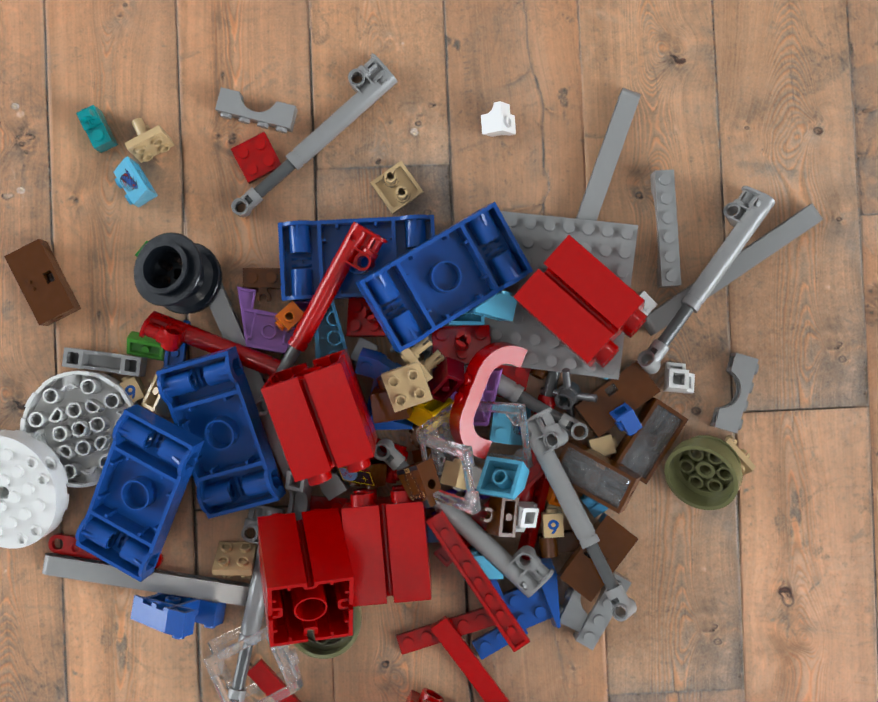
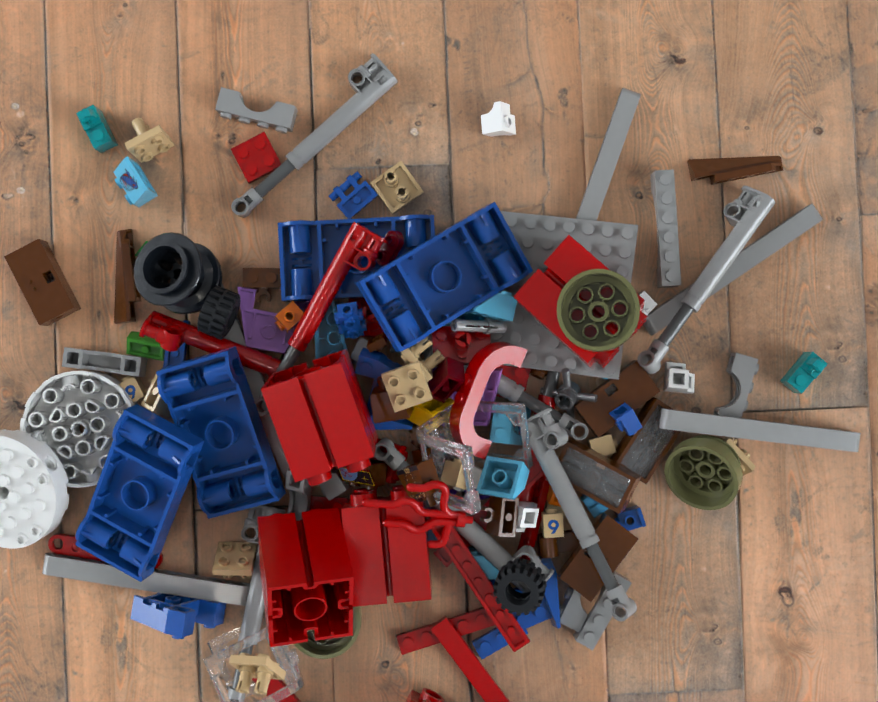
(125, 288): none -> reddish brown wedge
(218, 312): none -> black tyre
(256, 667): none -> tan plate
(351, 323): none -> blue brick
(357, 199): none -> blue plate
(377, 343): none -> reddish brown plate
(390, 250): none -> dark red plate
(444, 517): none -> red plant
(496, 327): none -> light grey pin
(514, 600): none -> black tyre
(594, 281): none -> olive wheel
(634, 512): none -> blue brick
(731, 169): none -> reddish brown wedge
(759, 430): none -> light grey beam
(803, 372): none -> teal hinge

